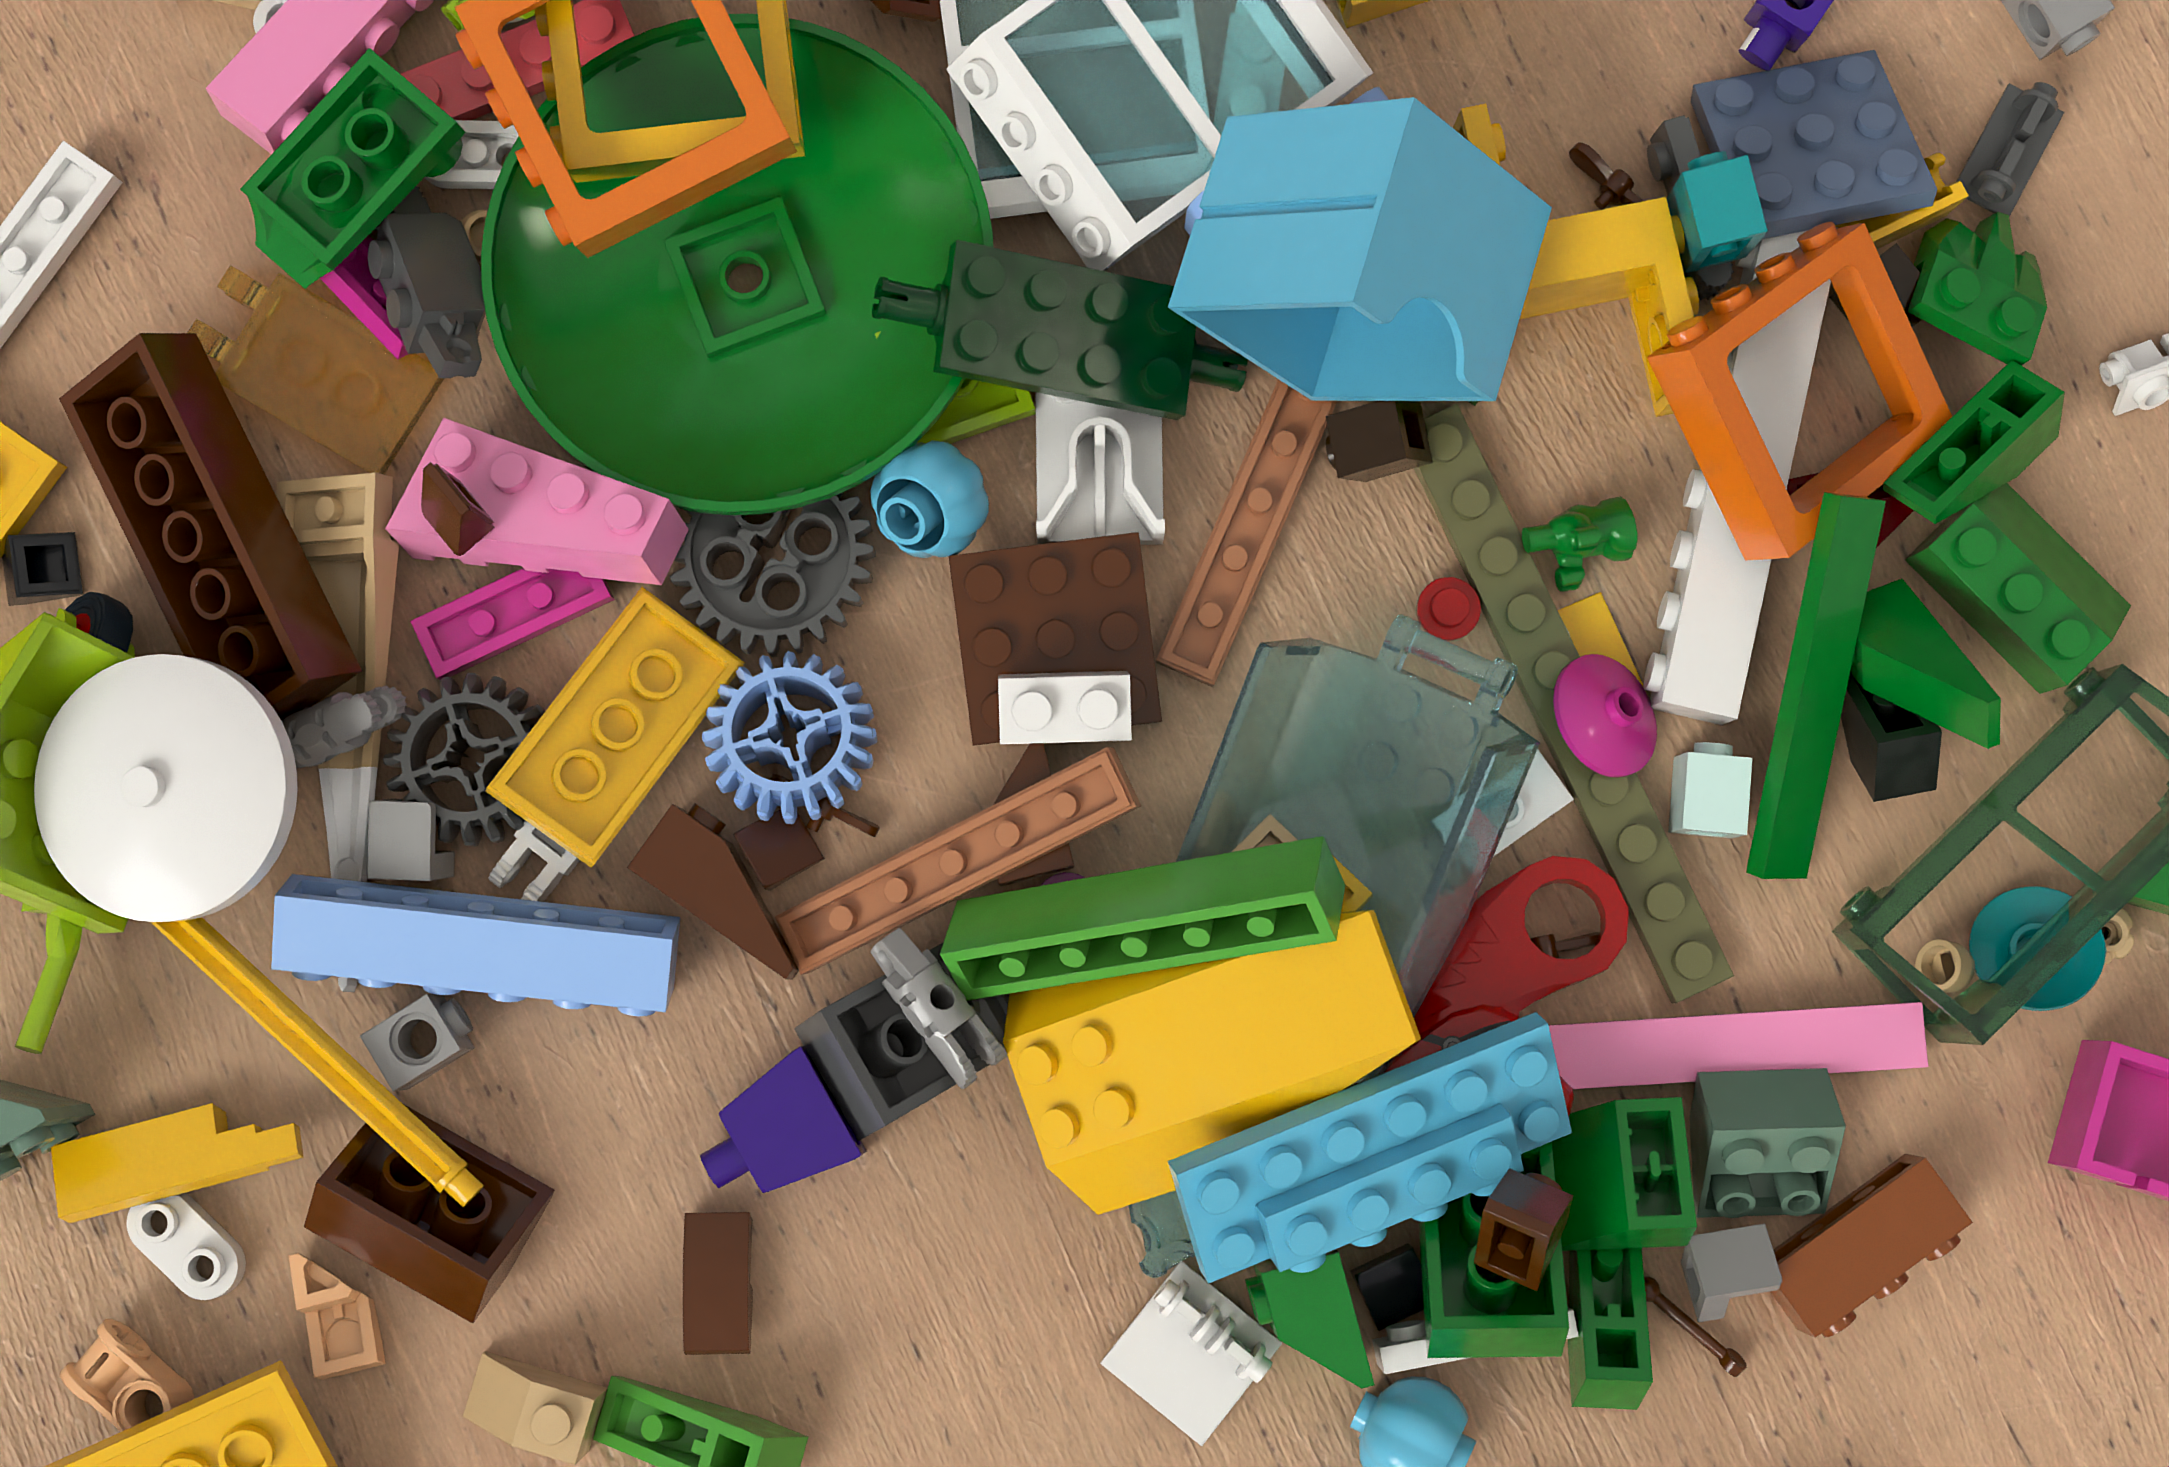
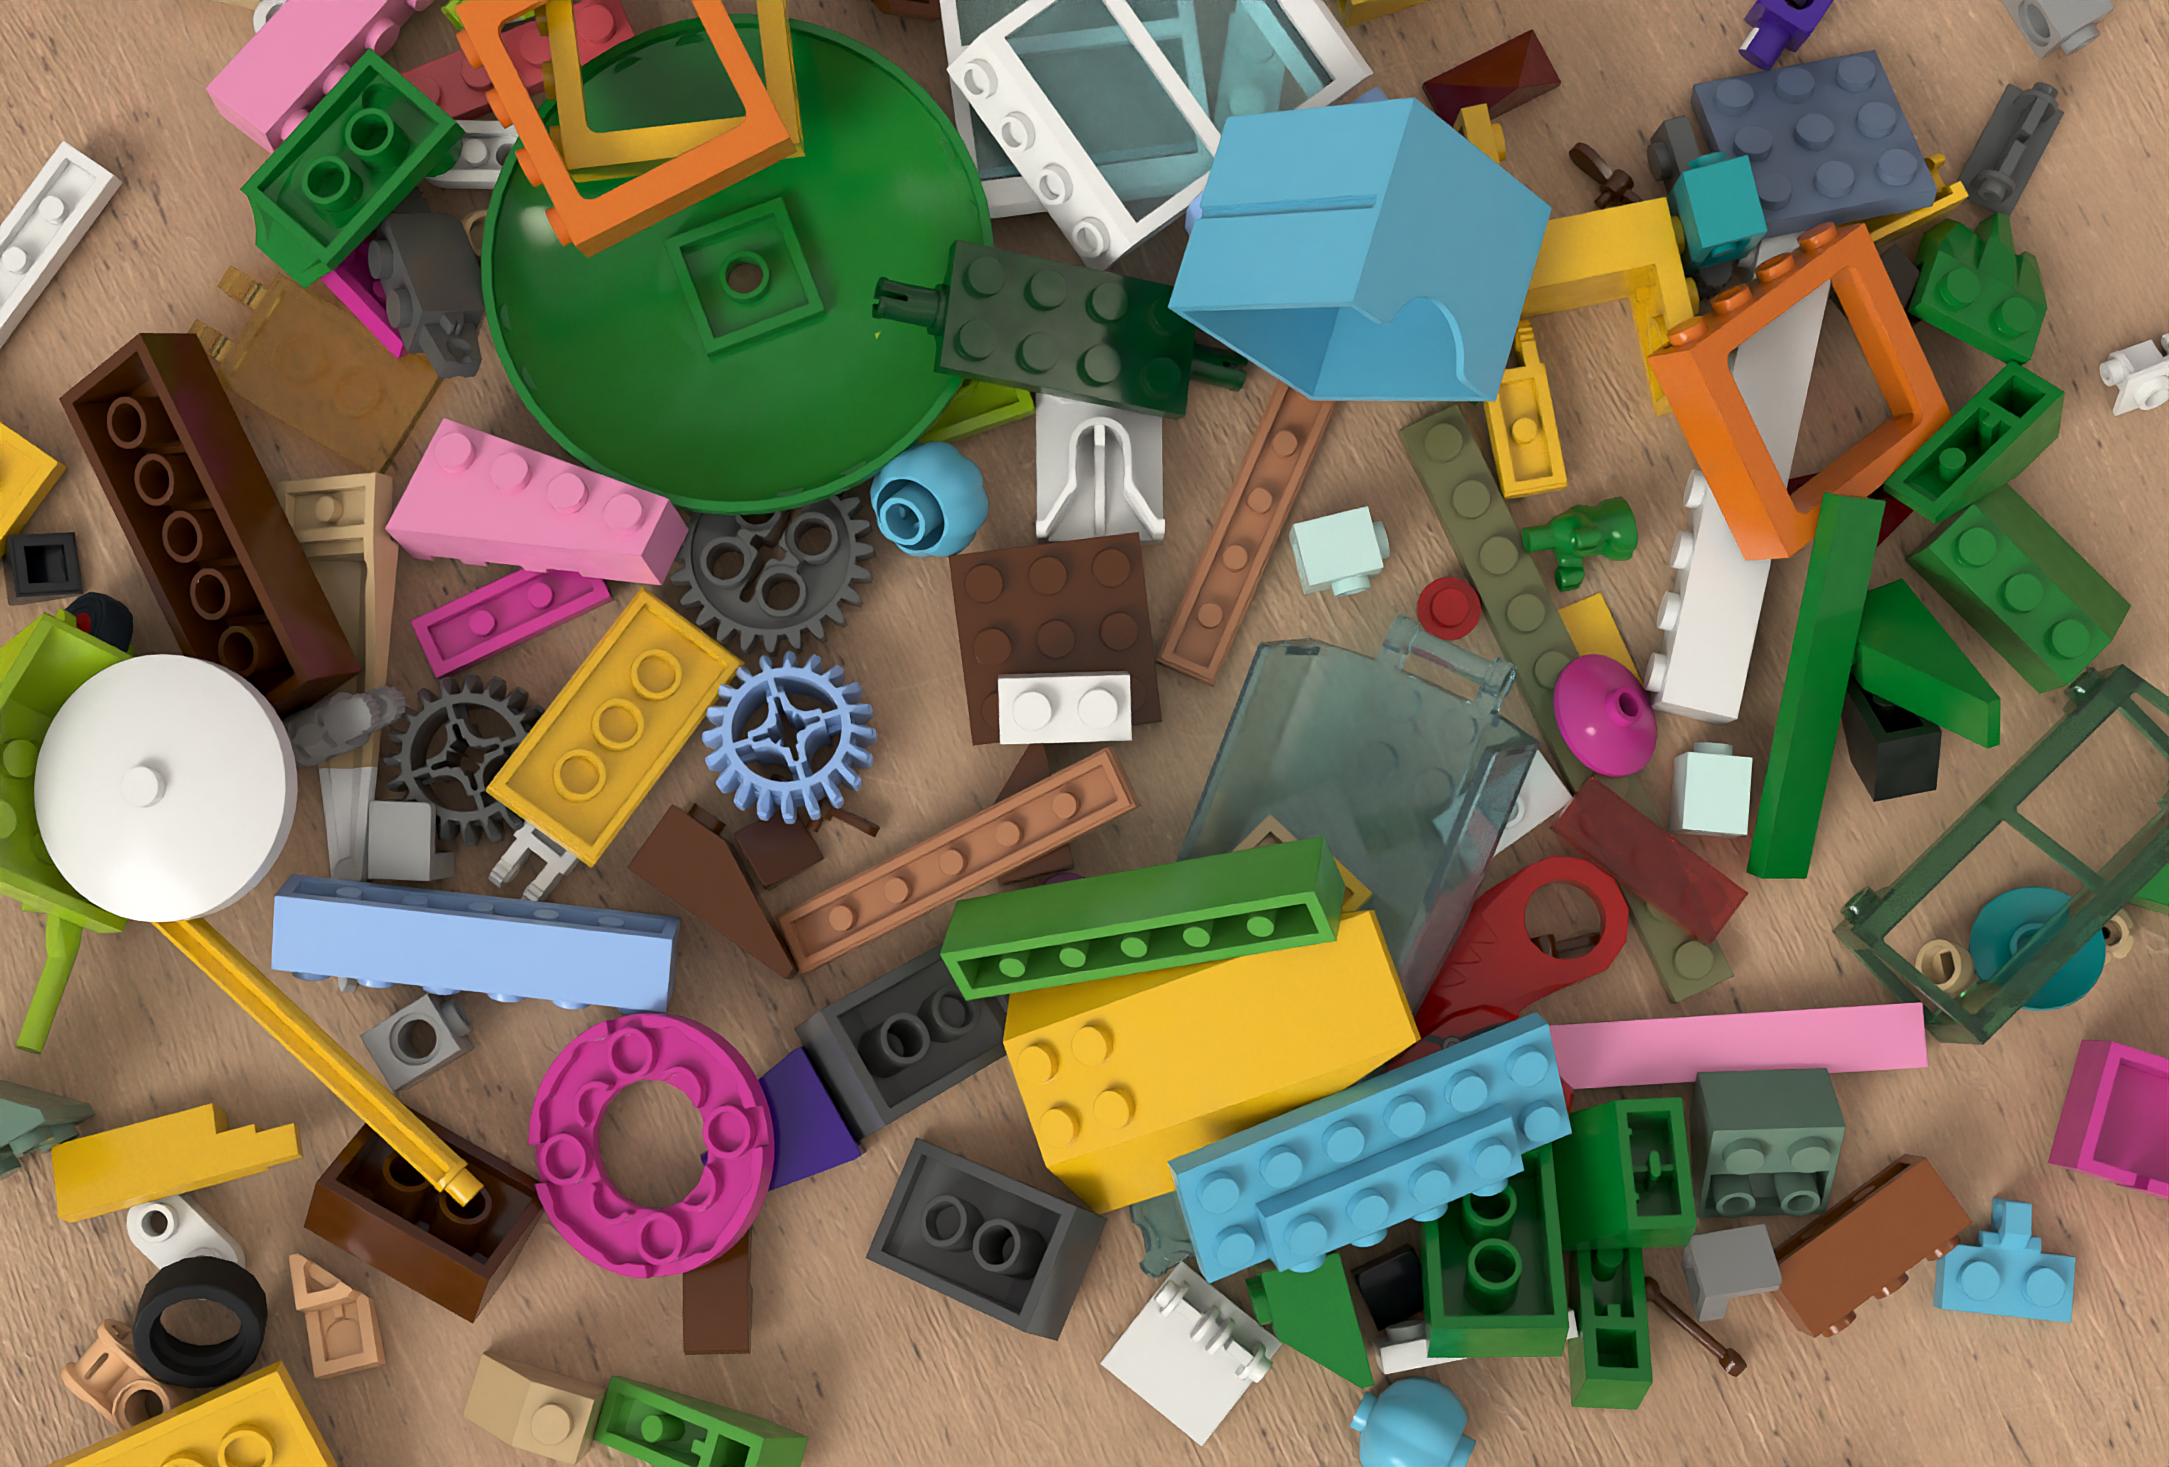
(188, 1363): none -> black tyre
(452, 510): reddish brown slope -> none
(567, 1142): none -> dark pink plate
(914, 982): light grey hinge -> none
(986, 1240): none -> dark grey slope
(1339, 552): none -> light aqua brick
(1377, 440): dark brown brick -> none
(1498, 77): none -> dark red slope
(1522, 1227): reddish brown slope -> none
(1525, 426): none -> yellow hinge
(1648, 860): none -> clear red plate
(2006, 1271): none -> medium azure hinge

